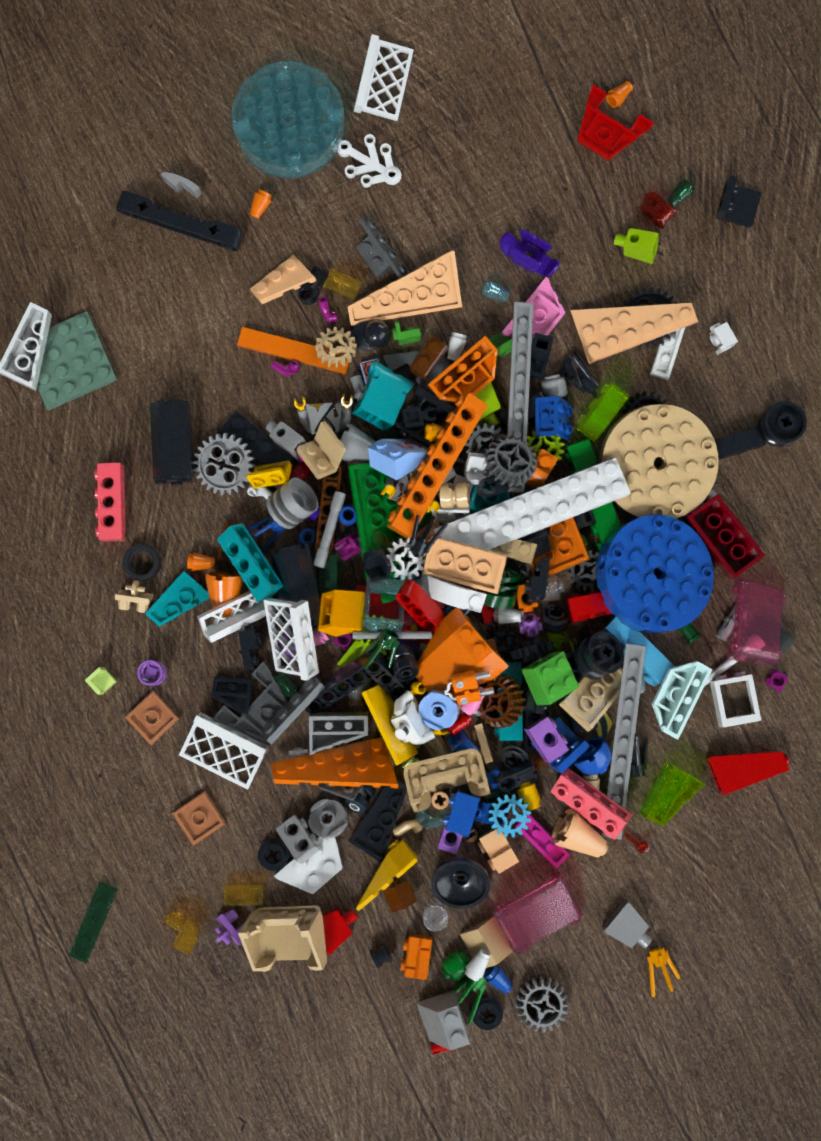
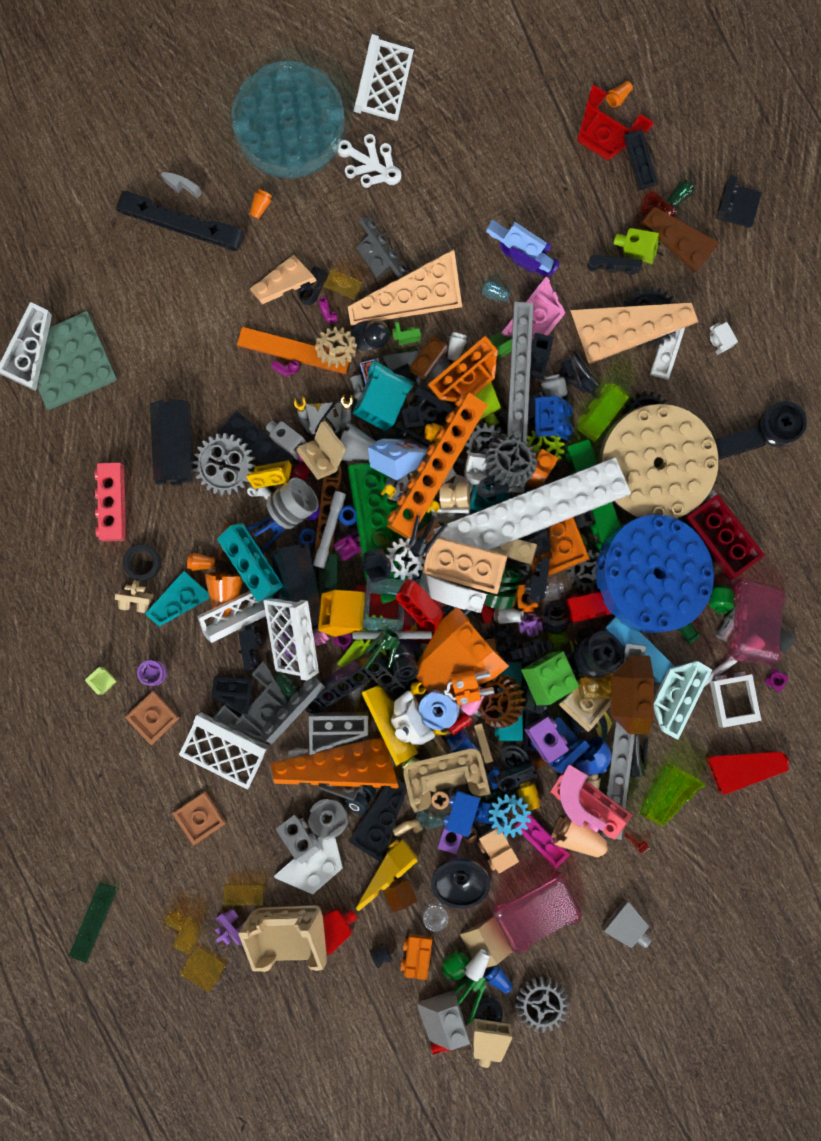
(203, 969): none -> clear yellow piece
(270, 863): black gear -> none
(490, 1041): none -> tan torso
(521, 240): none -> light blue bracket
(570, 798): none -> bright pink arch
(594, 688): none -> clear yellow plate
(614, 264): none -> black plate
(633, 694): none -> reddish brown wedge
(640, 160): none -> black tile
(659, 957): light orange plant -> none
(681, 239): none -> reddish brown wing
(722, 598): none -> green head

